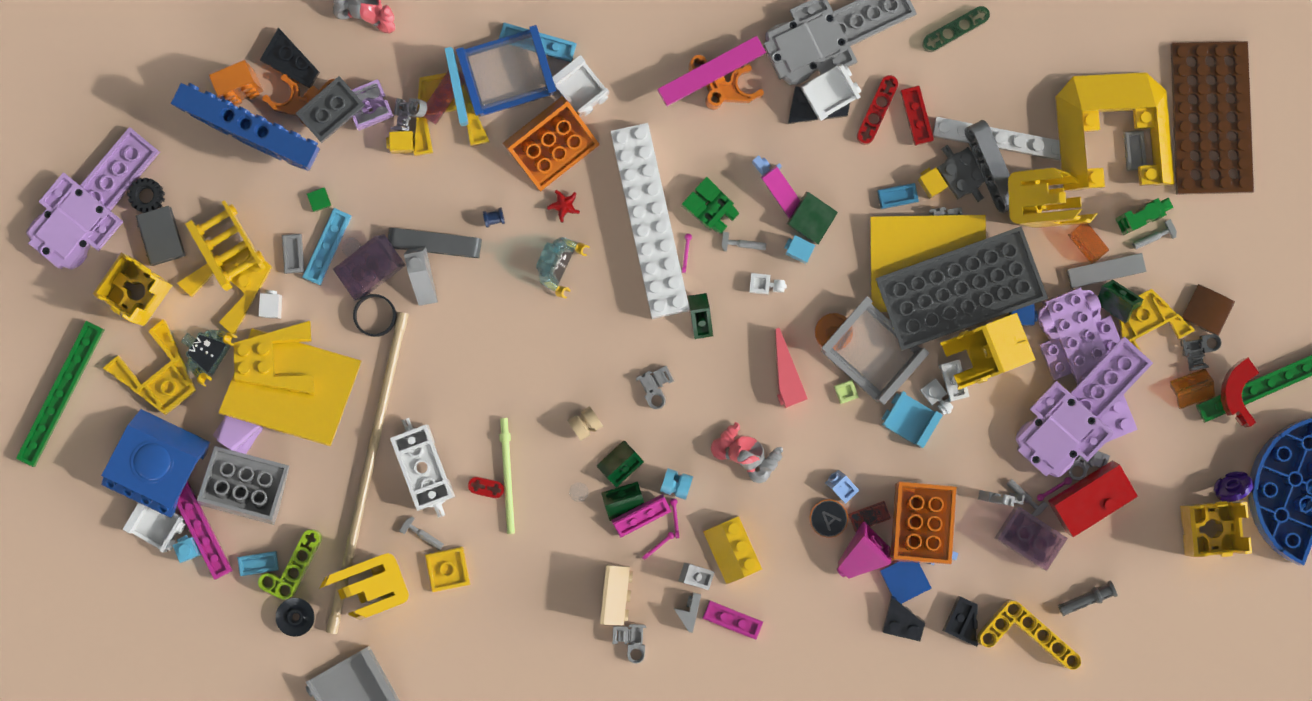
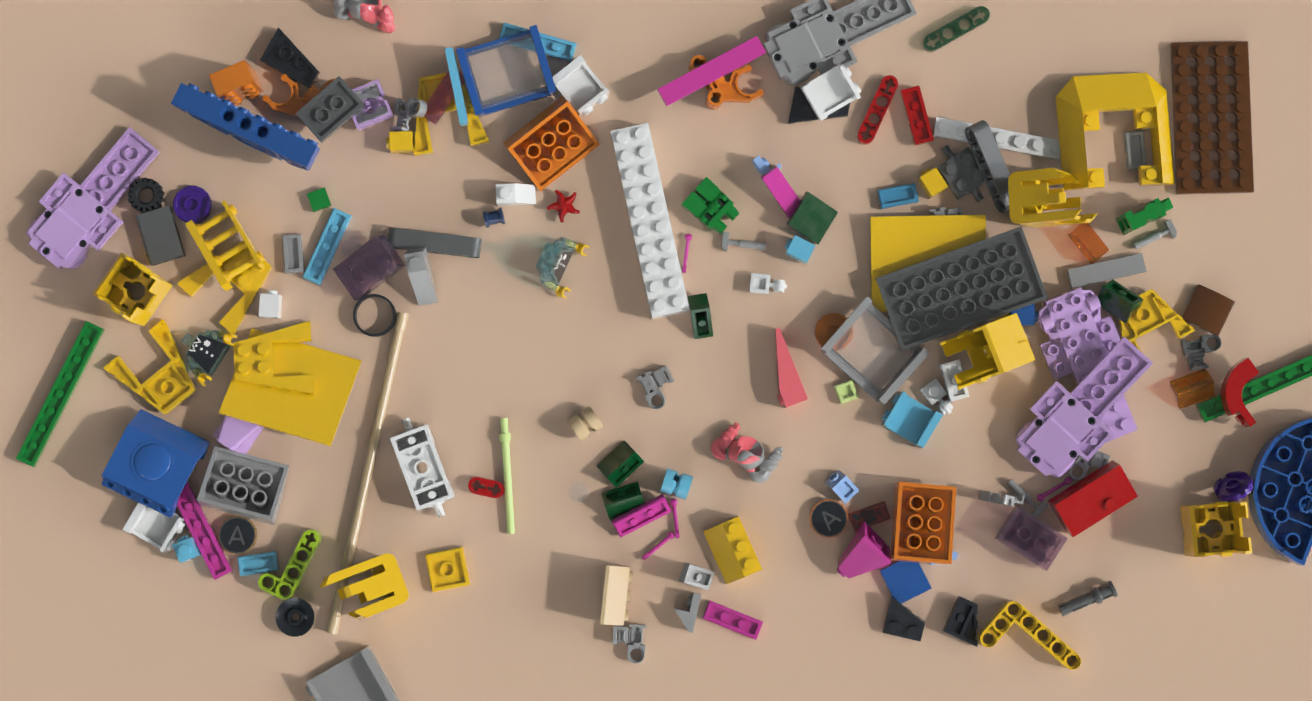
(192, 204): none -> dark purple tile
(237, 535): none -> black tile
(421, 533): light grey piece -> none
(515, 194): none -> white slope

